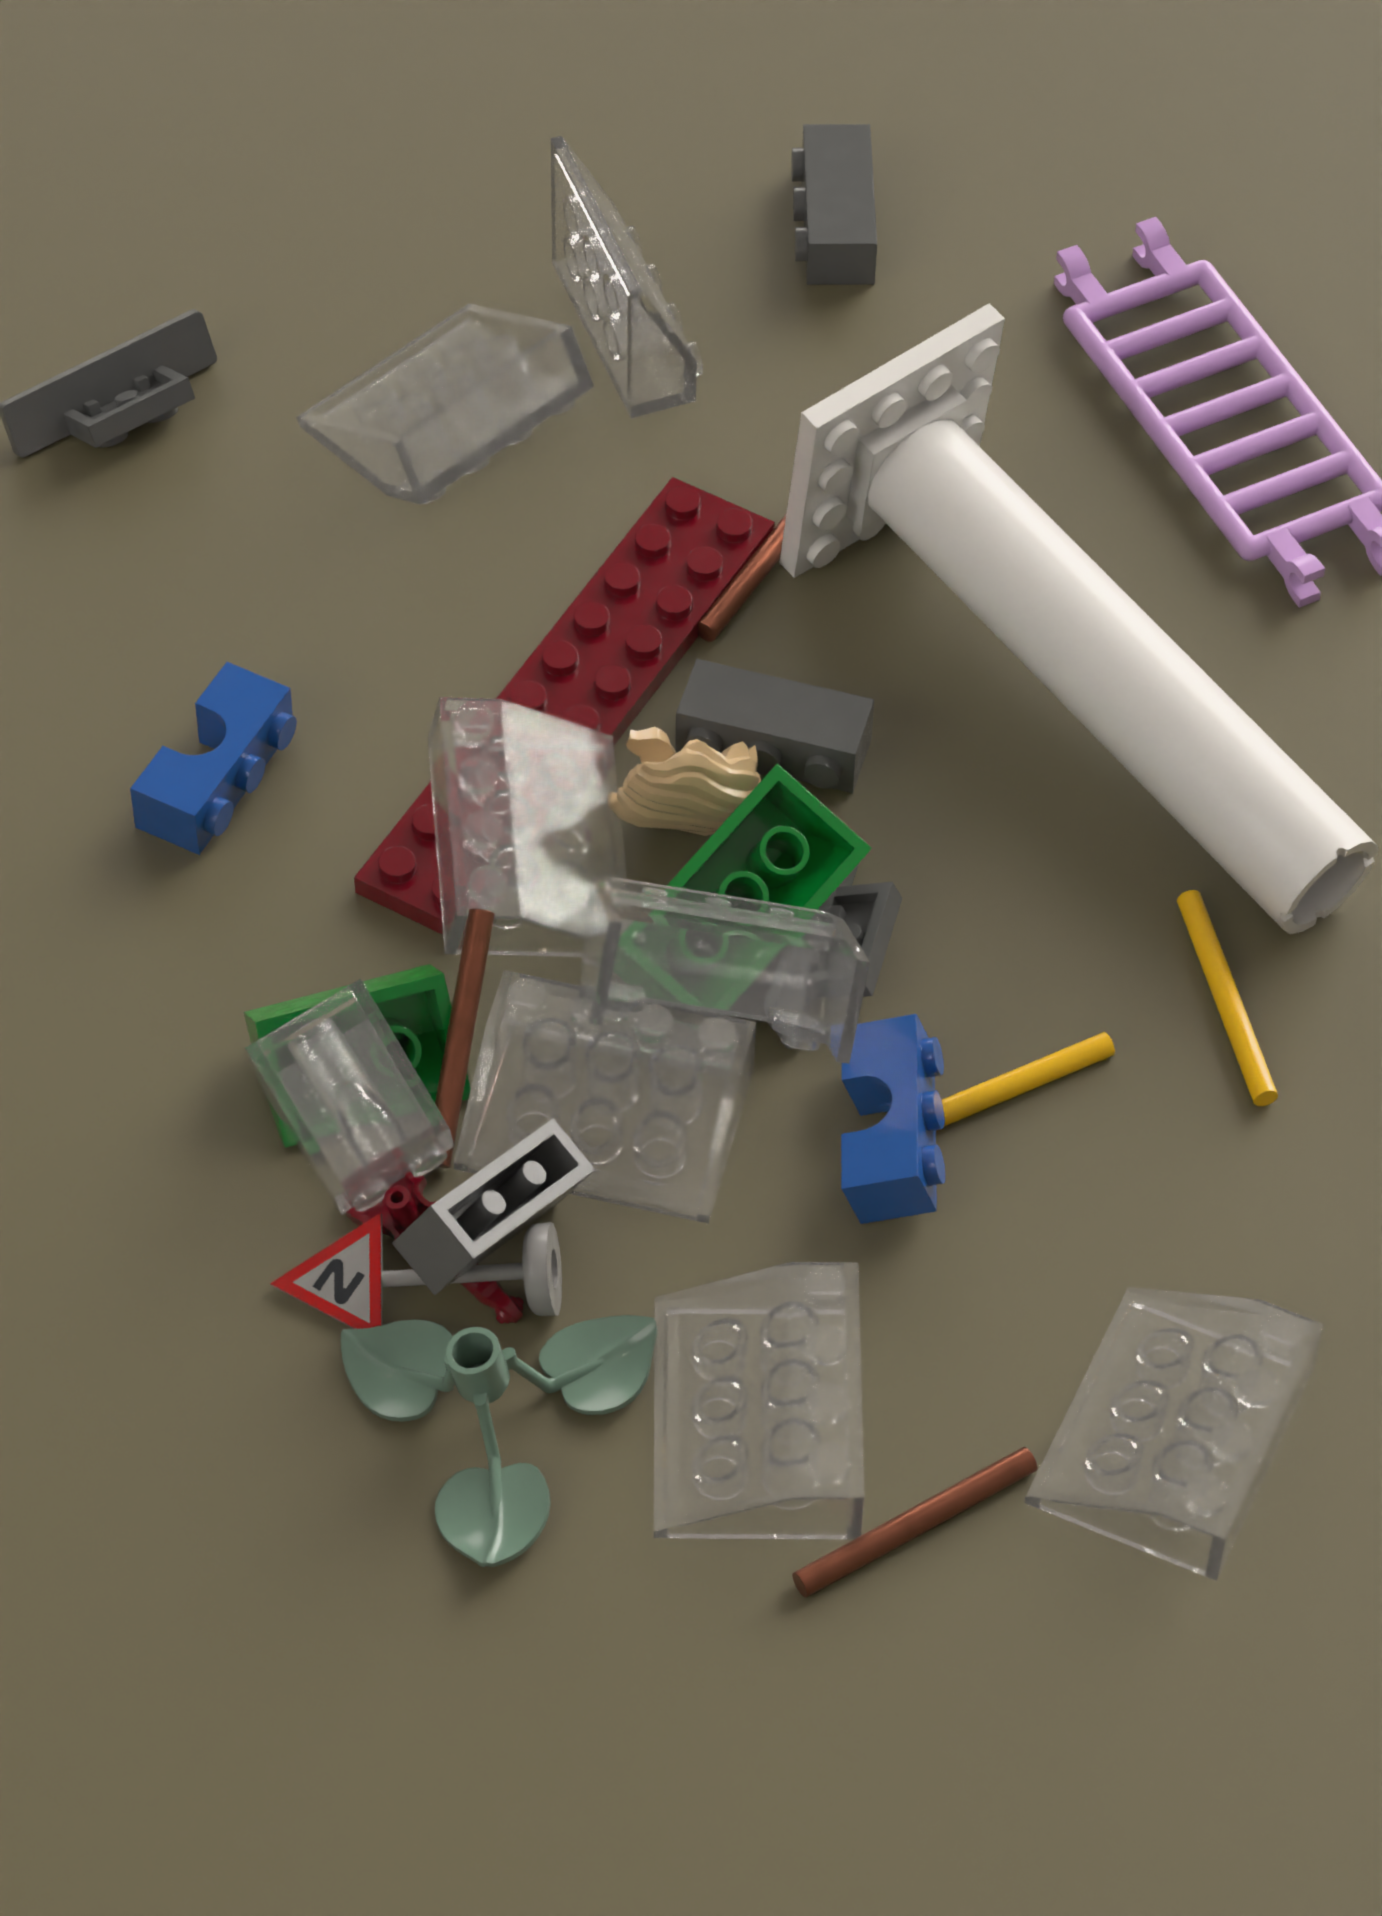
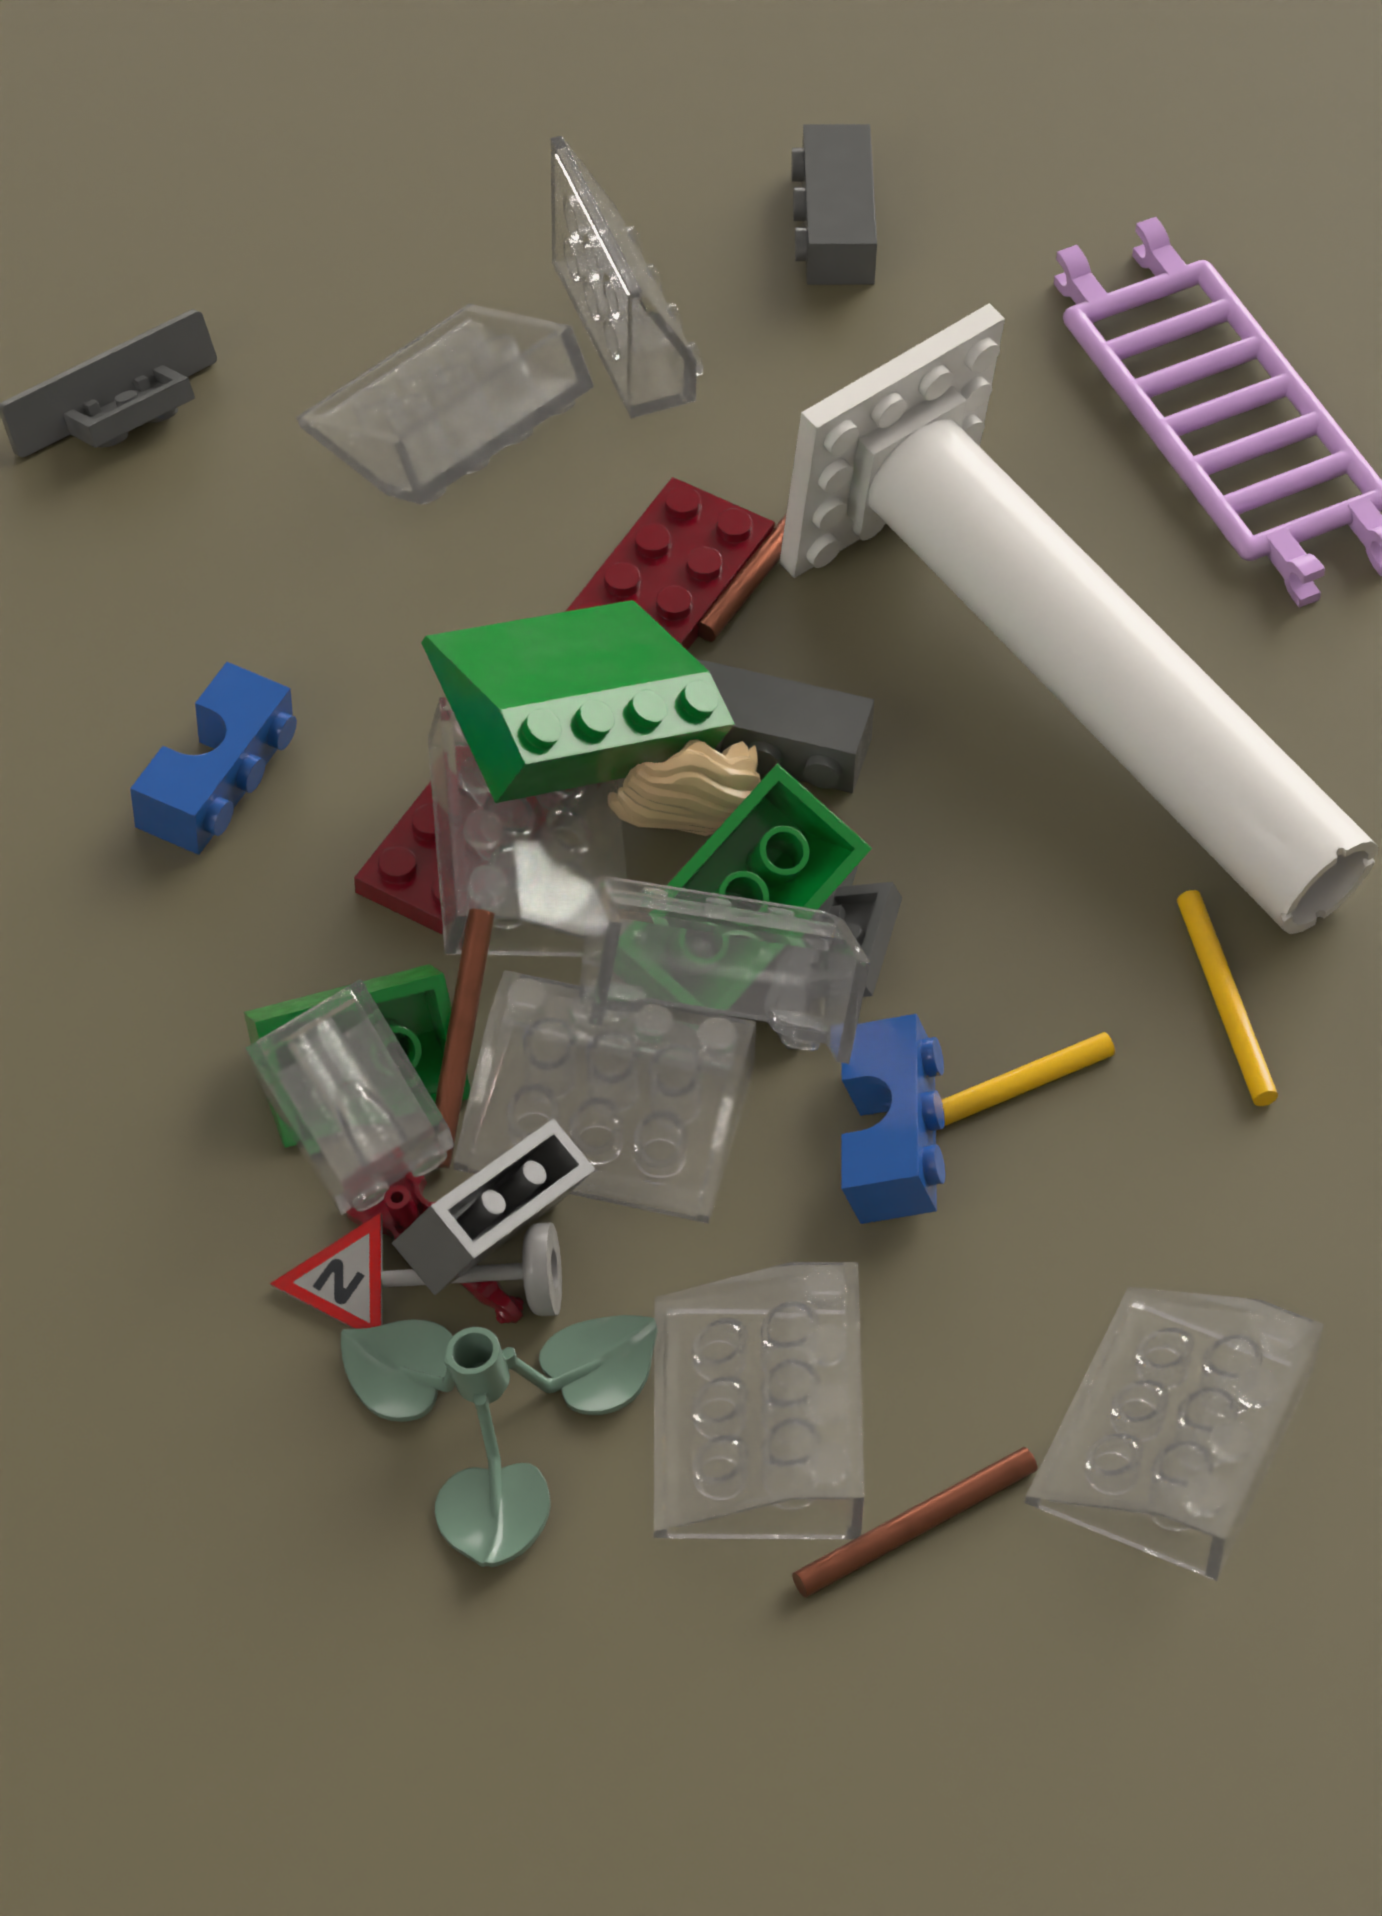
(574, 697): none -> green slope

